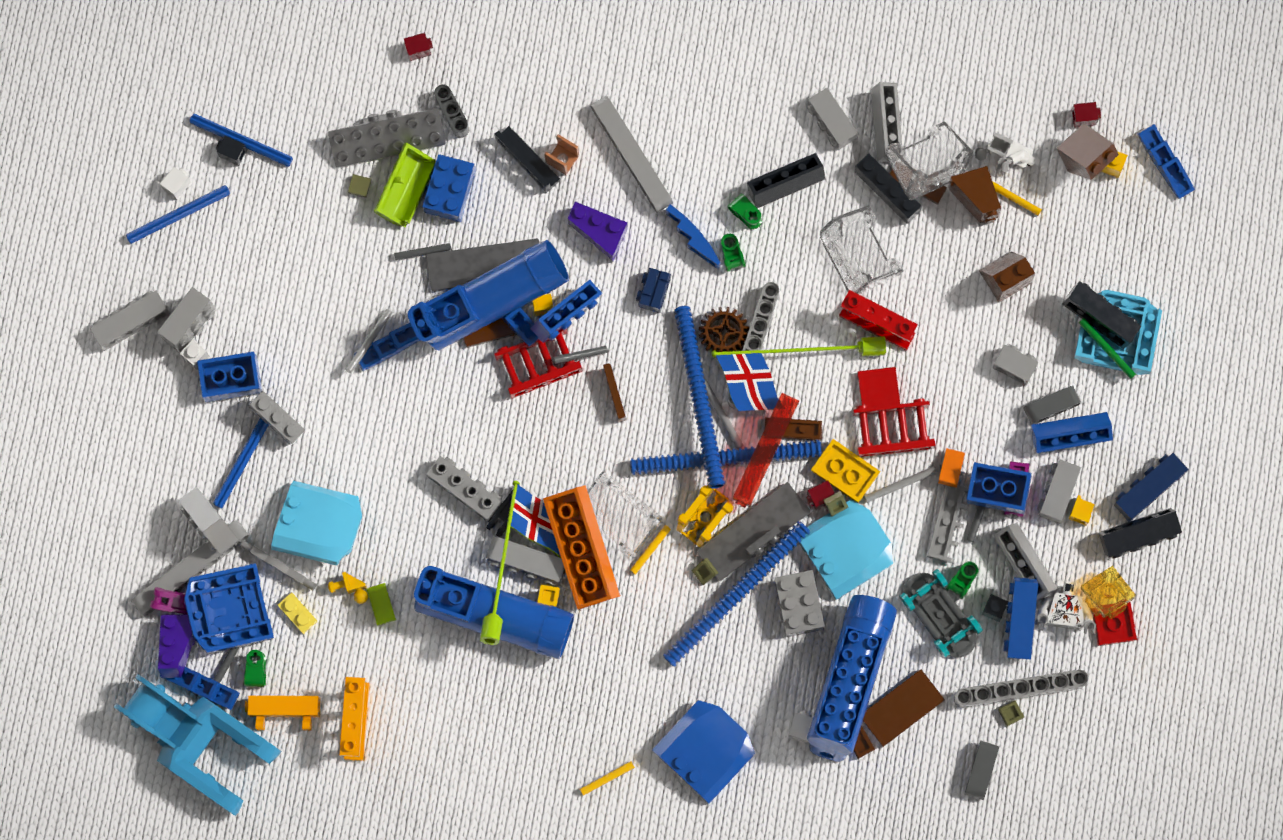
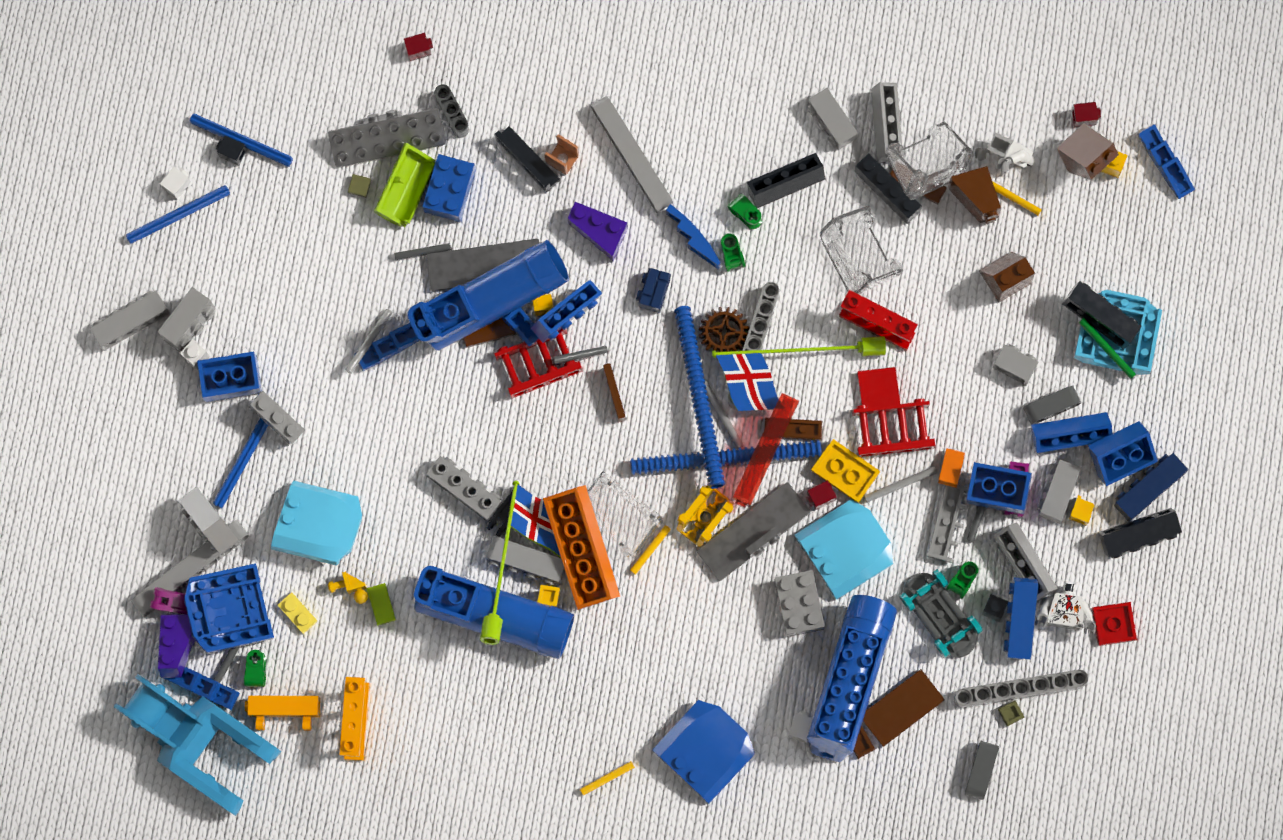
(278, 565): light grey piece -> none
(704, 571): olive tile -> none
(736, 593): blue piece -> none
(835, 503): olive tile -> none
(1107, 593): clear yellow panel -> none
(1122, 453): none -> blue brick

